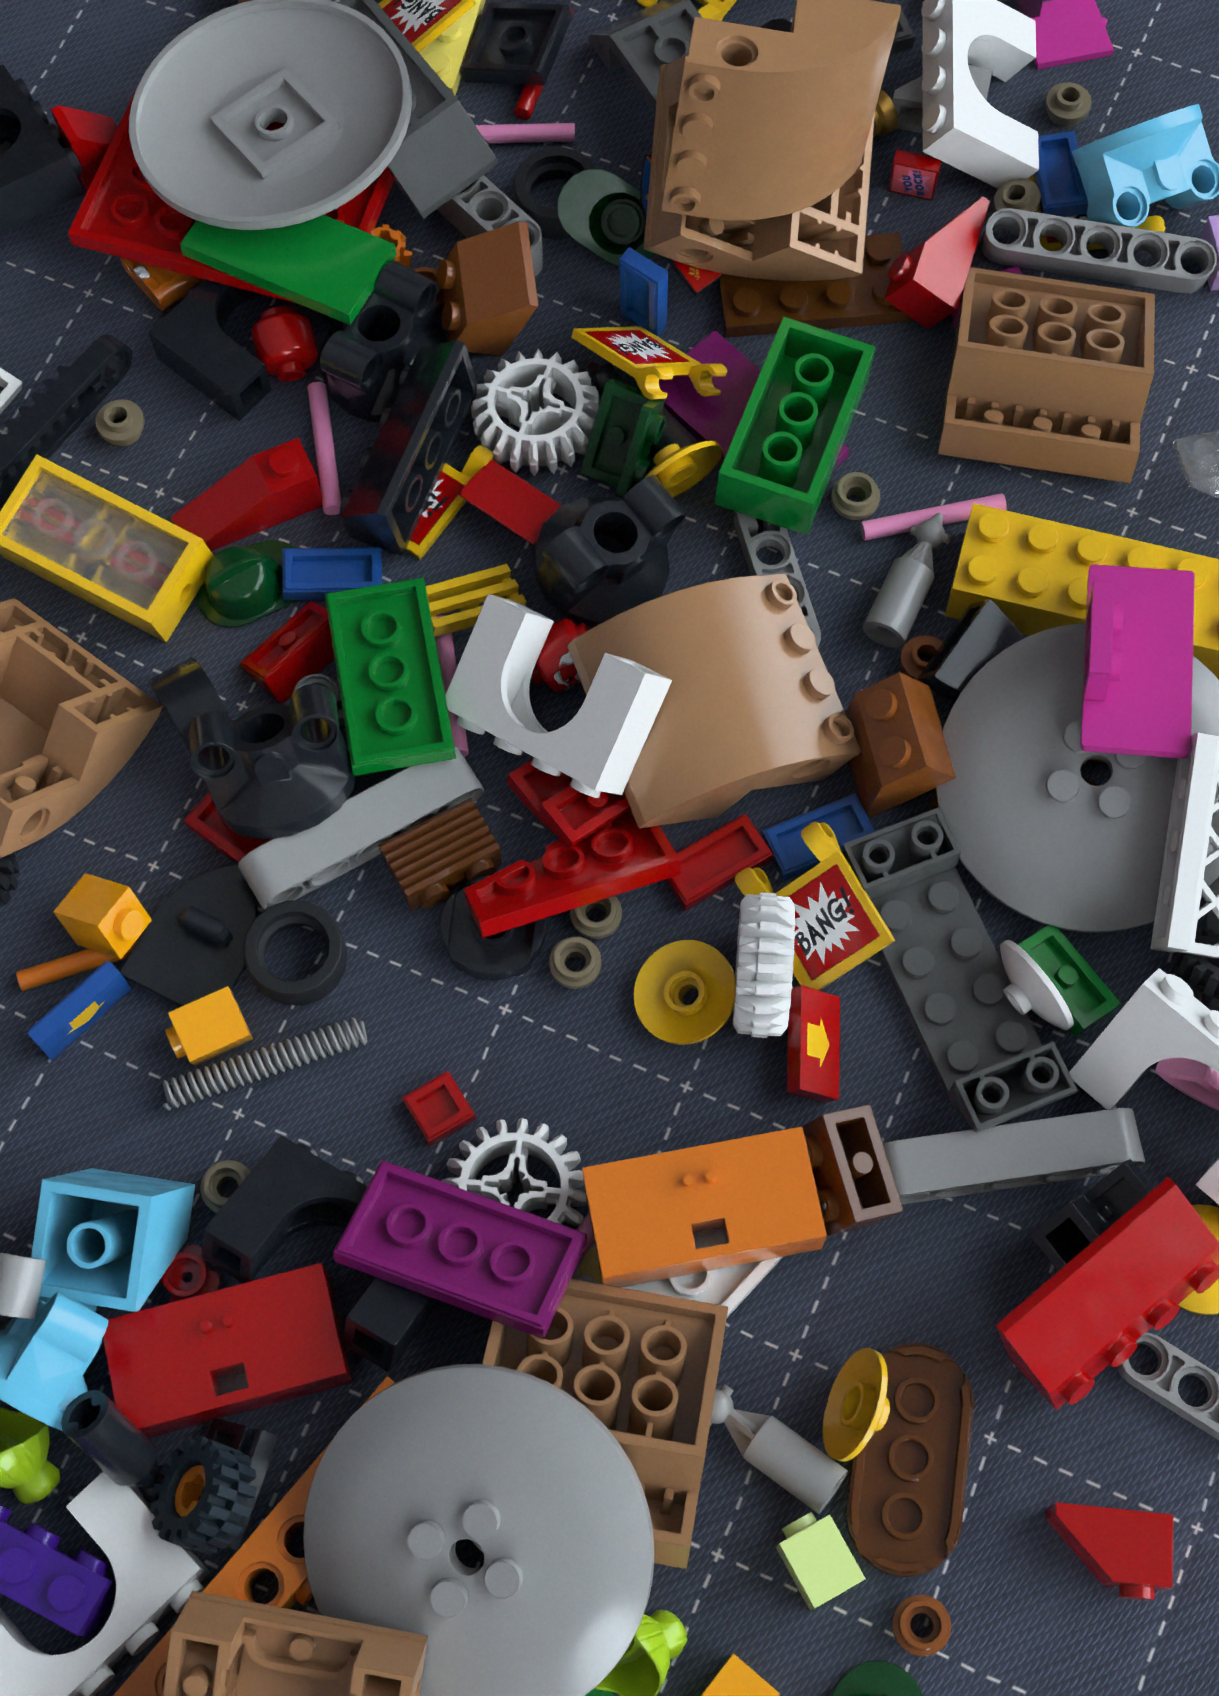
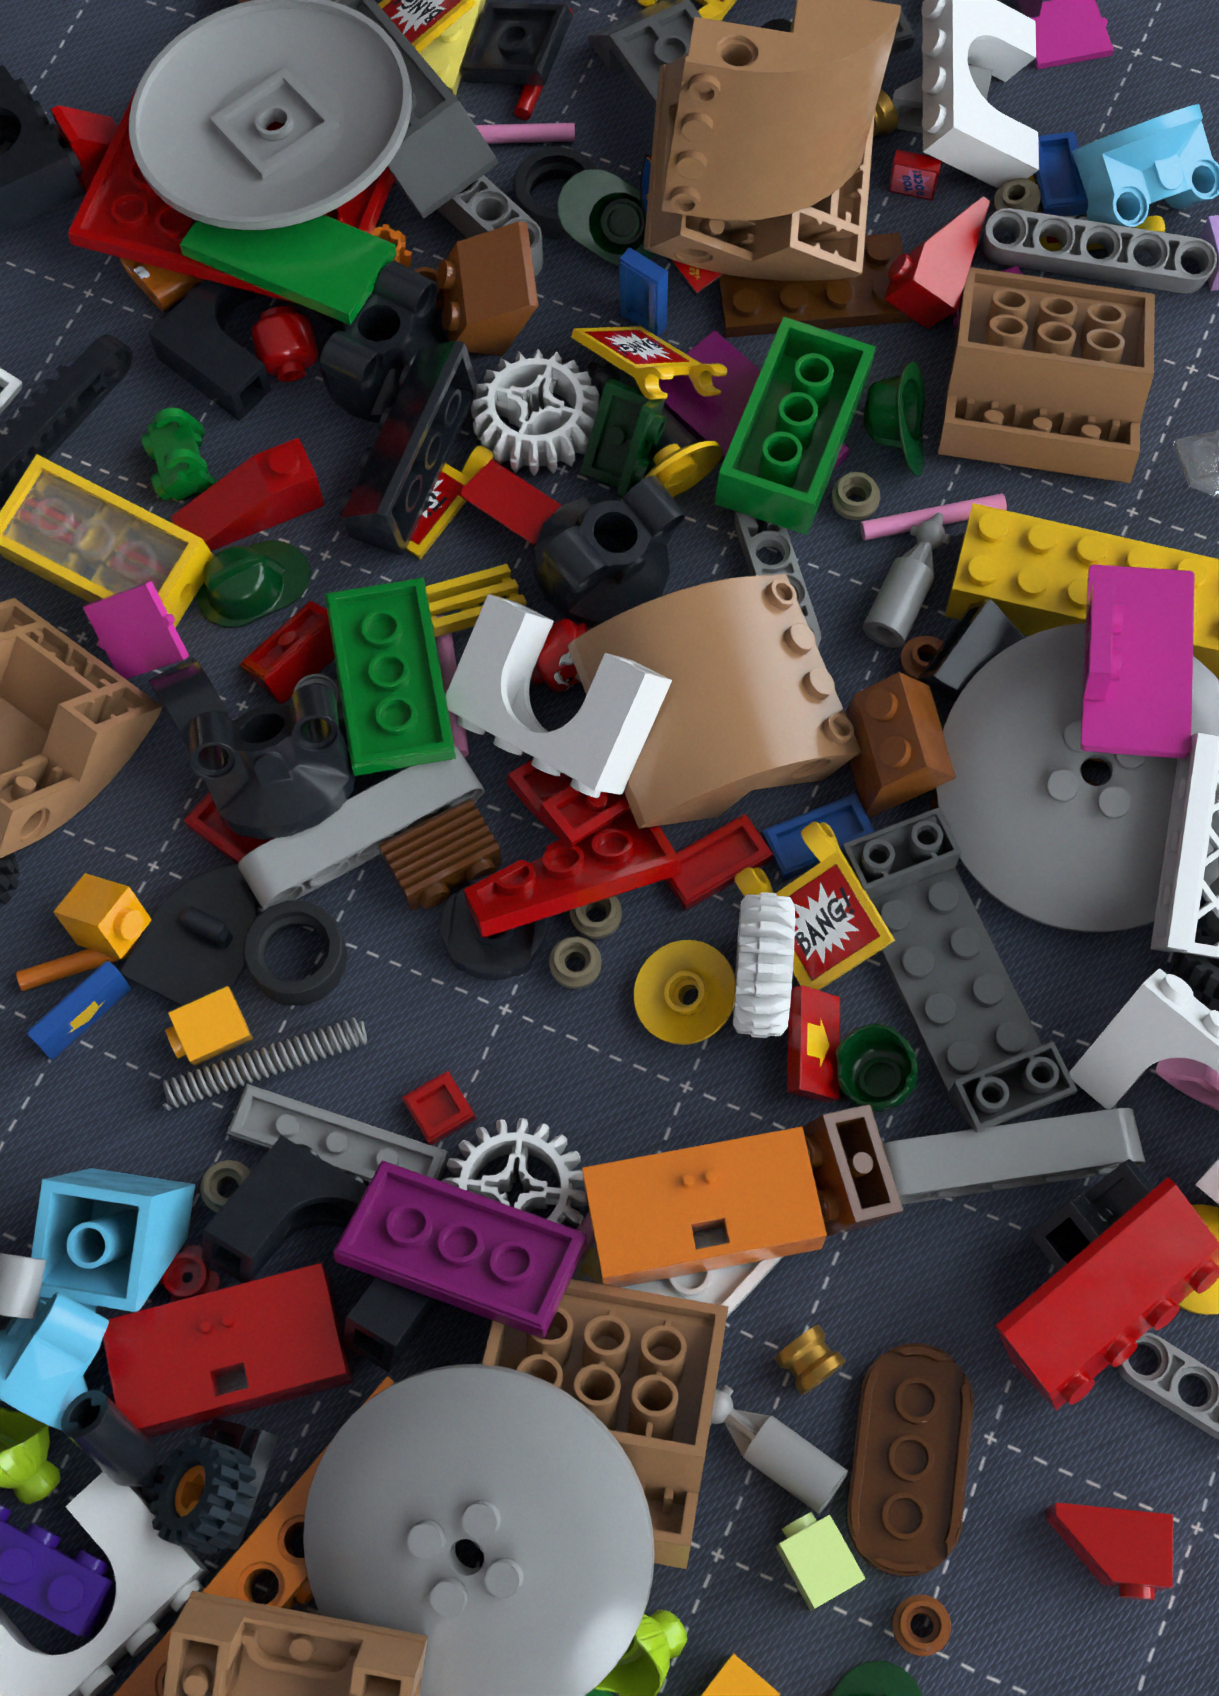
(120, 433): dark tan plate -> none
(136, 630): none -> dark pink piece
(174, 446): none -> green piece
(317, 571): blue tile -> none
(324, 448): bright pink bar -> none
(335, 1138): none -> light grey tile
(810, 1359): none -> pearl gold wheel
(856, 1405): yellow dish -> none
(876, 1067): none -> dark green hair
(897, 413): none -> dark green piece
(1032, 988): white dish -> none
(1067, 104): dark tan plate -> none
(1072, 976): green plate -> none

